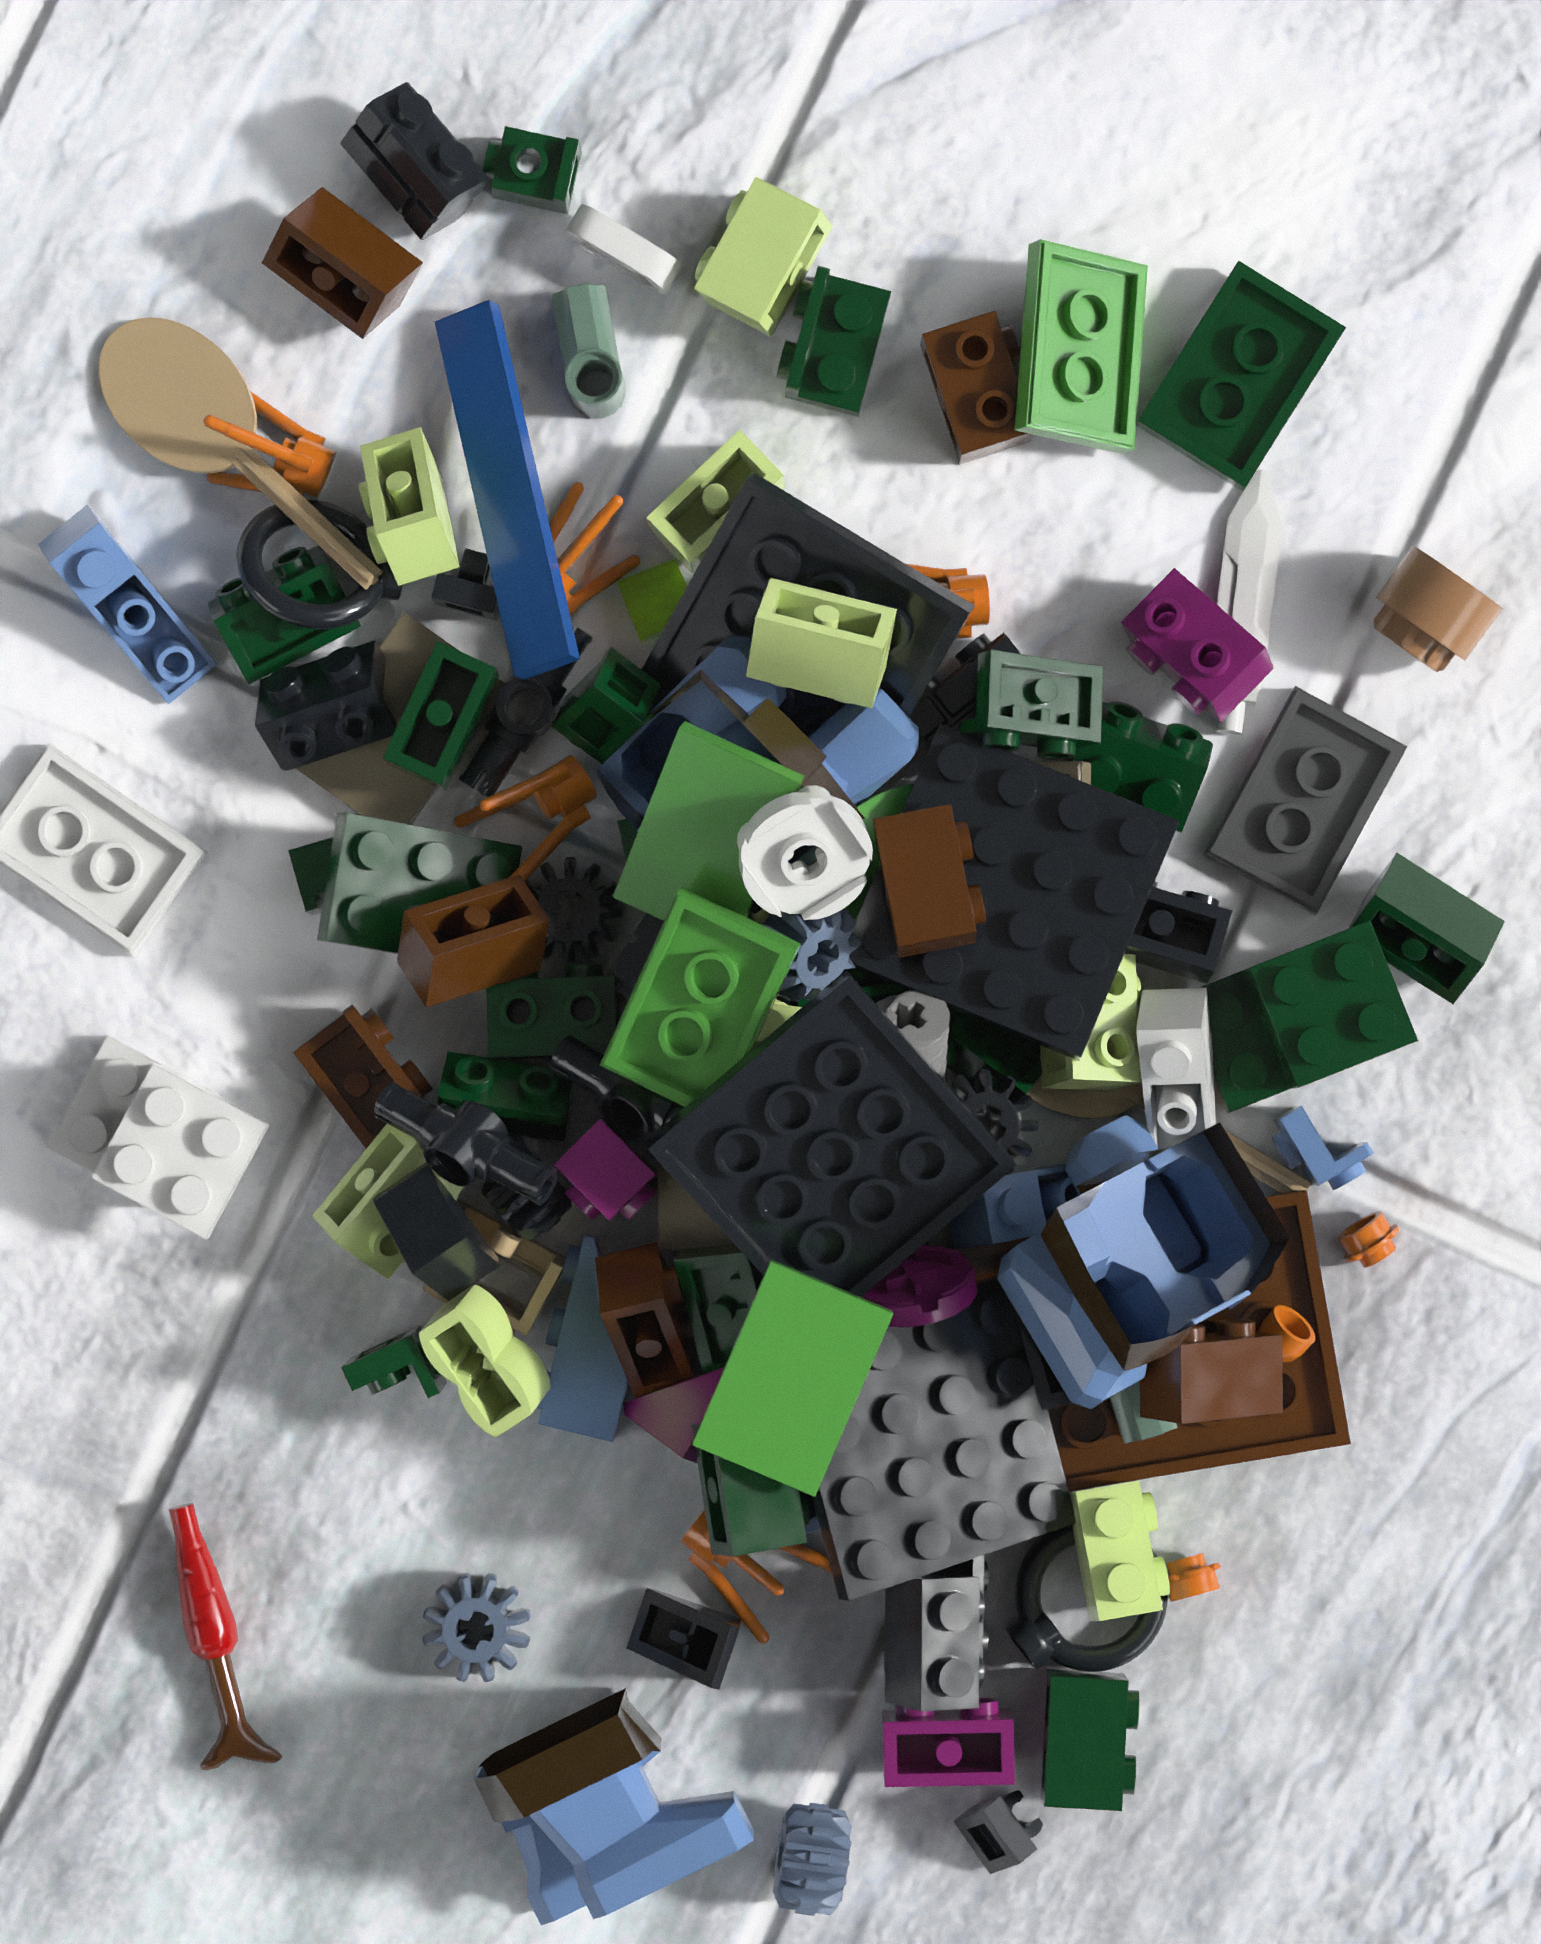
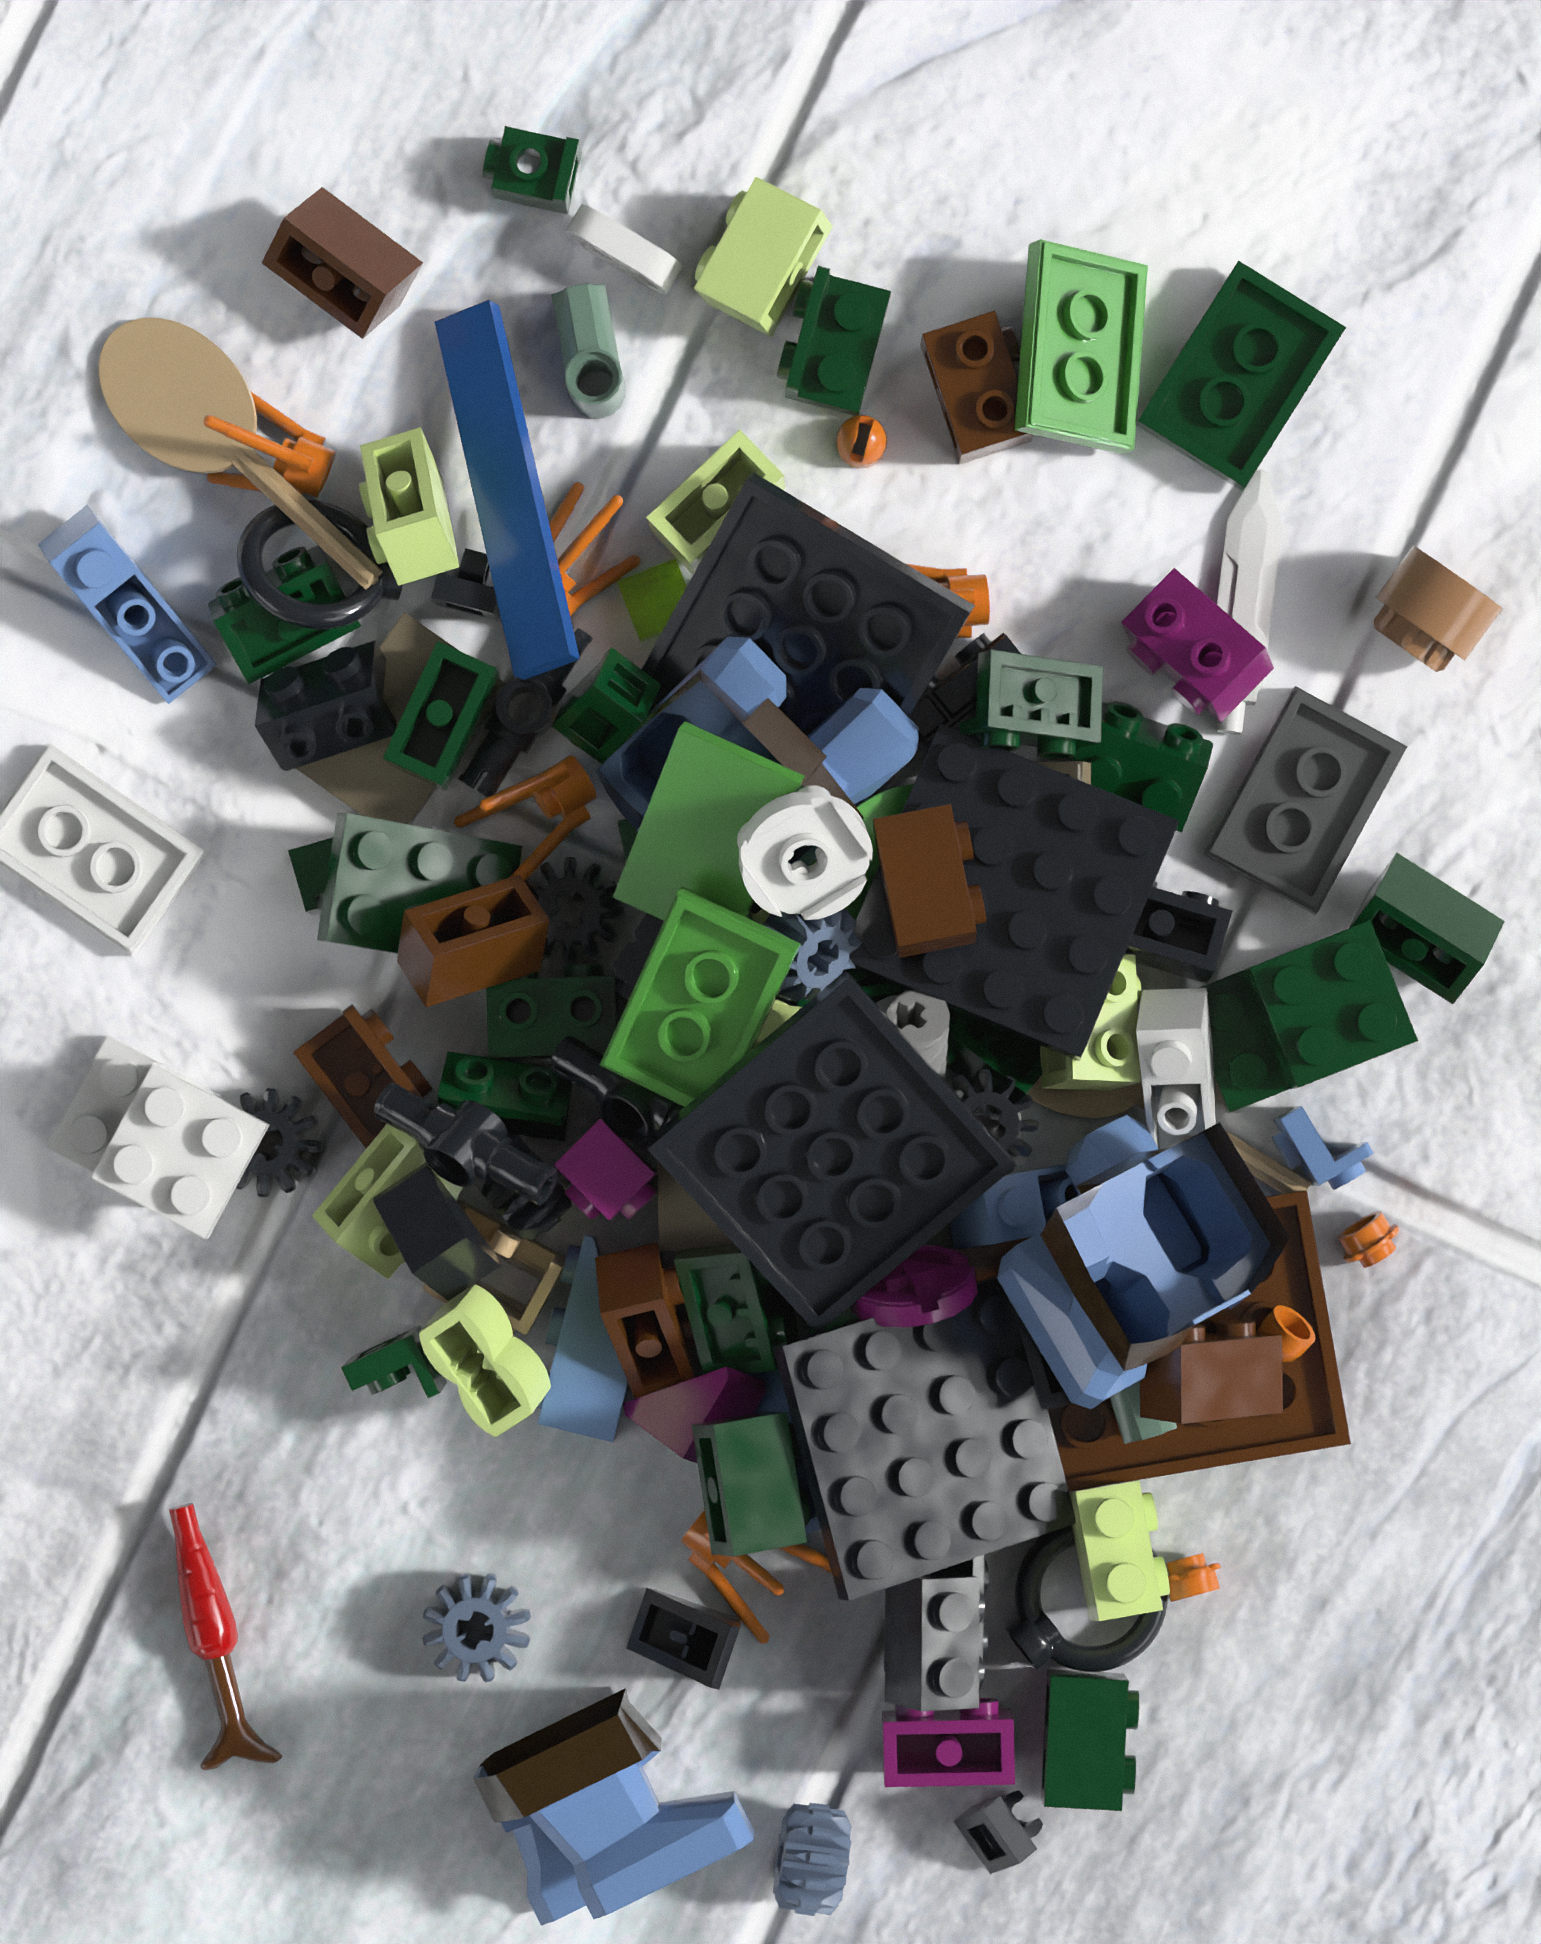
(290, 1150): none -> black gear
(414, 160): black brick -> none
(792, 1378): bright green tile -> none
(820, 643): yellowish green brick -> none
(875, 445): none -> orange hinge

